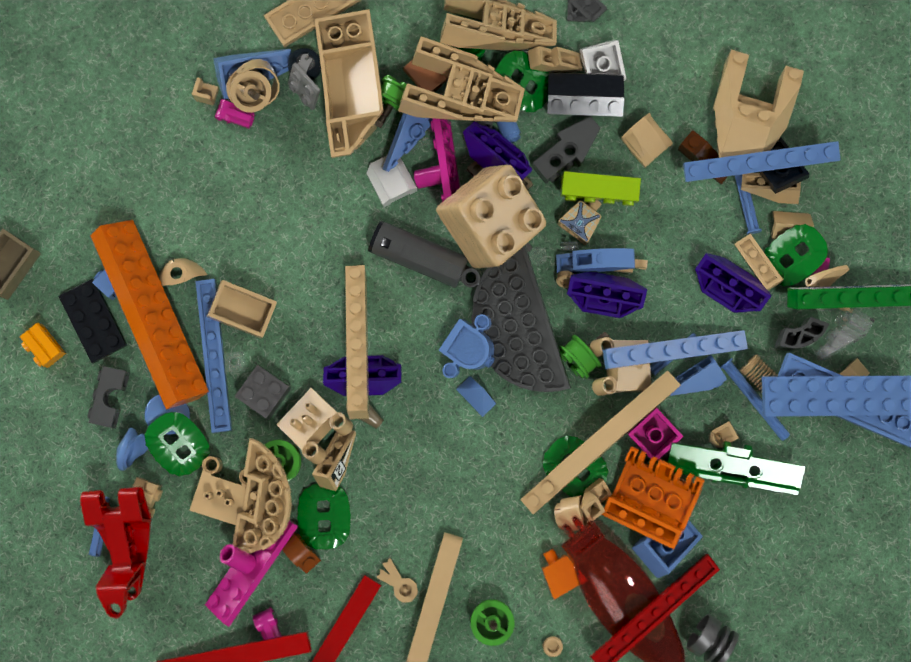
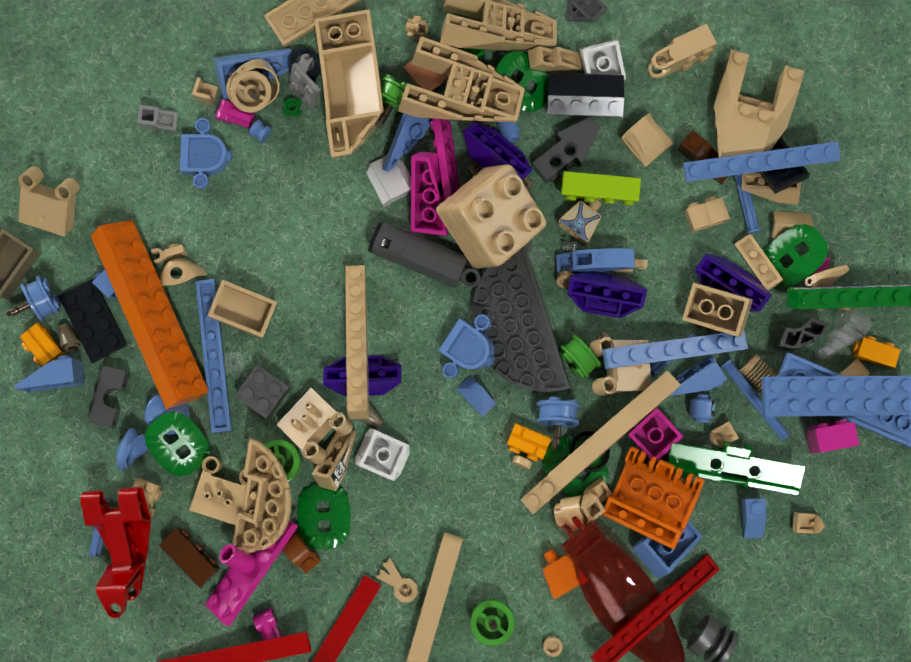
(38, 298): none -> medium blue wheel
(47, 207): none -> tan piece
(55, 374): none -> medium blue slope
(68, 339): none -> dark tan cone
(155, 119): none -> light grey brick
(174, 251): none -> tan plate
(189, 556): none -> reddish brown brick
(203, 154): none -> medium blue piece
(260, 131): none -> medium blue wheel
(292, 102): none -> green plate
(382, 454): none -> white slope
(416, 27): none -> tan gear
(425, 194): none -> dark pink wedge
(522, 462): none -> tan tile
(528, 442): none -> light orange brick
(557, 415): none -> medium blue wheel
(572, 450): none -> black tyre
(683, 52): none -> tan brick
(702, 408): none -> medium blue head
(706, 214): none -> tan brick
(717, 309): none -> tan brick
(753, 517): none -> medium blue slope
(807, 523): none -> tan plate
(833, 437): none -> dark pink brick
(876, 353): none -> light orange brick

